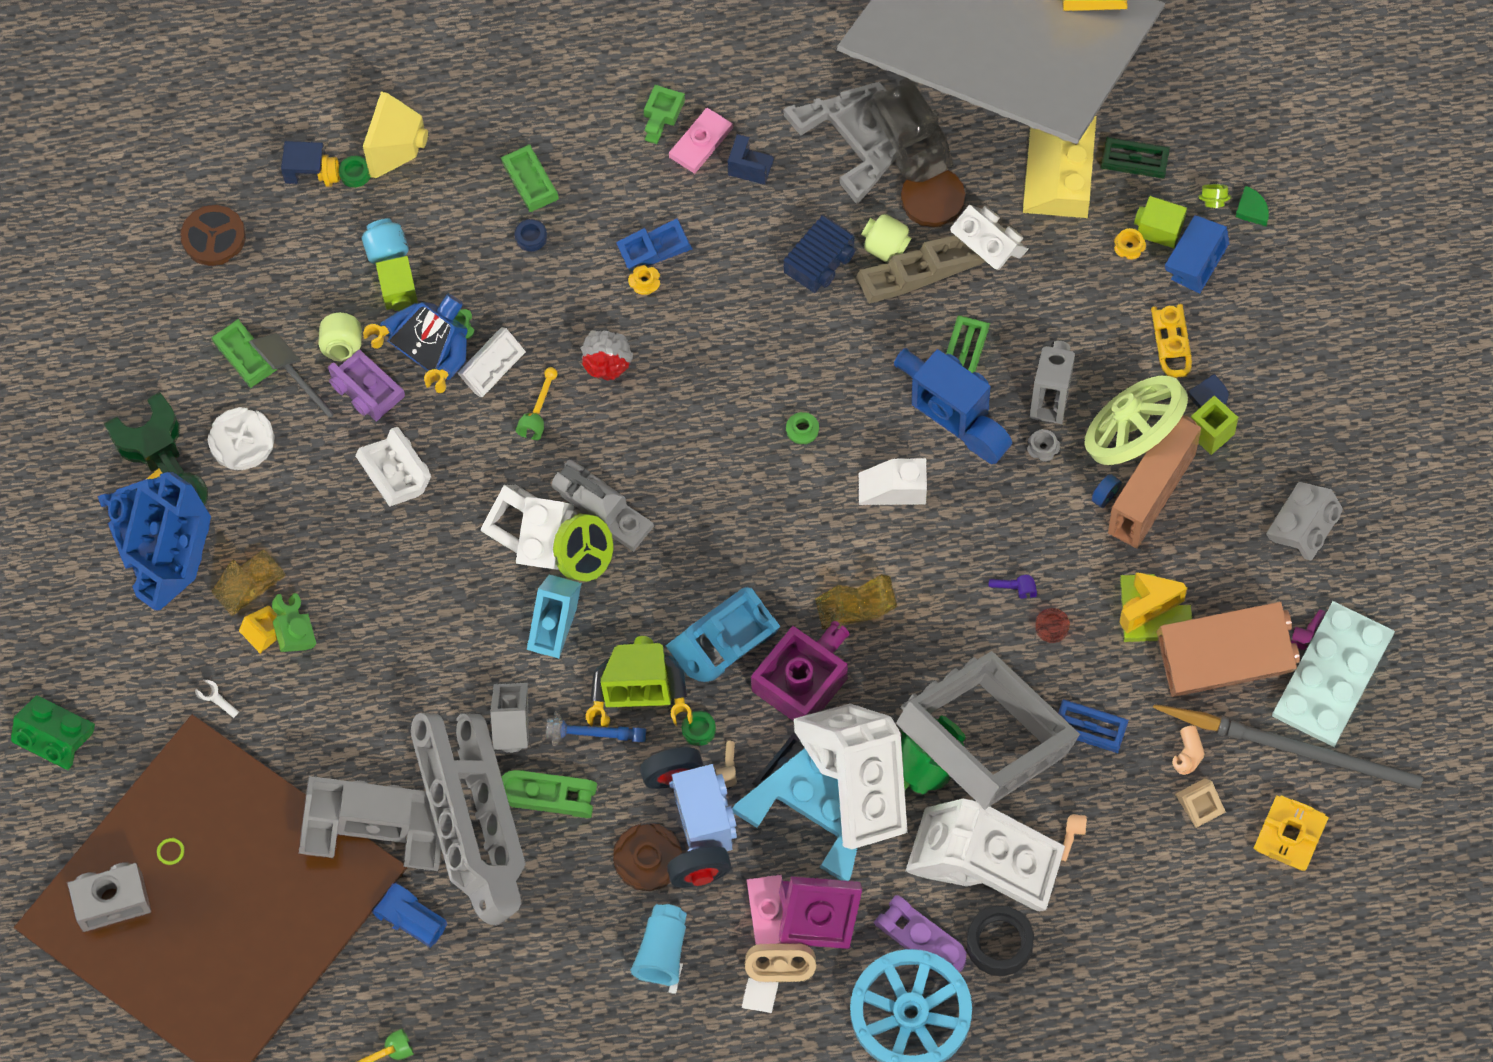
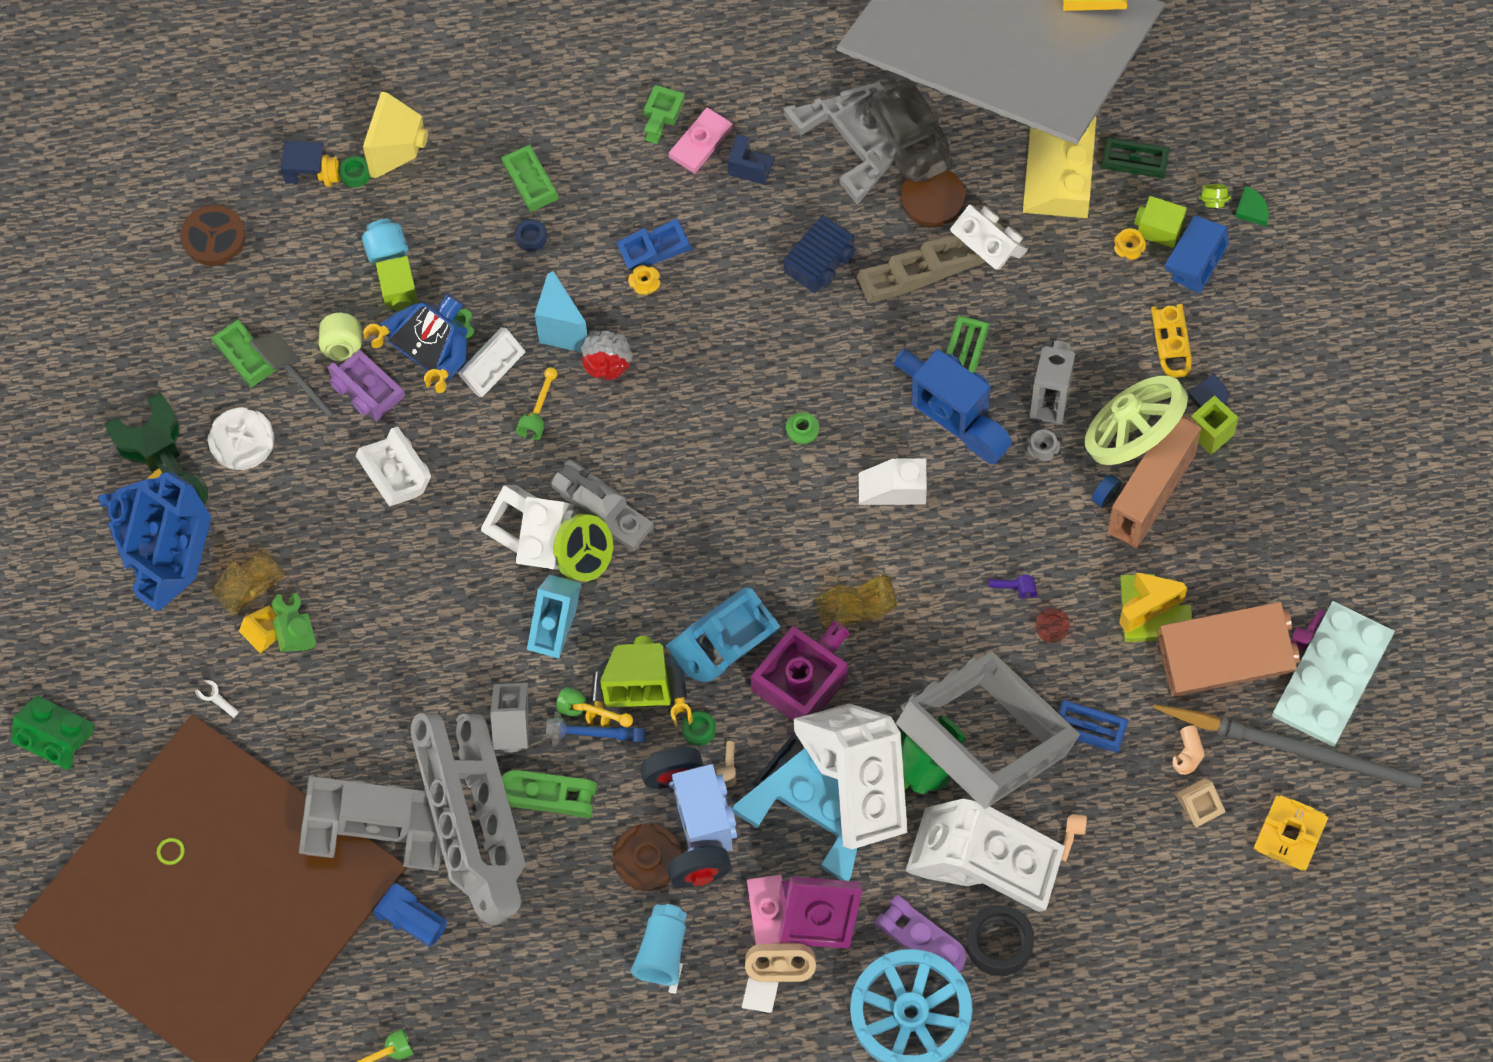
(129, 901): light grey brick -> none
(558, 317): none -> medium azure slope
(574, 703): none -> hinge
(885, 237): yellowish green head -> none
(1306, 519): light grey bracket -> none

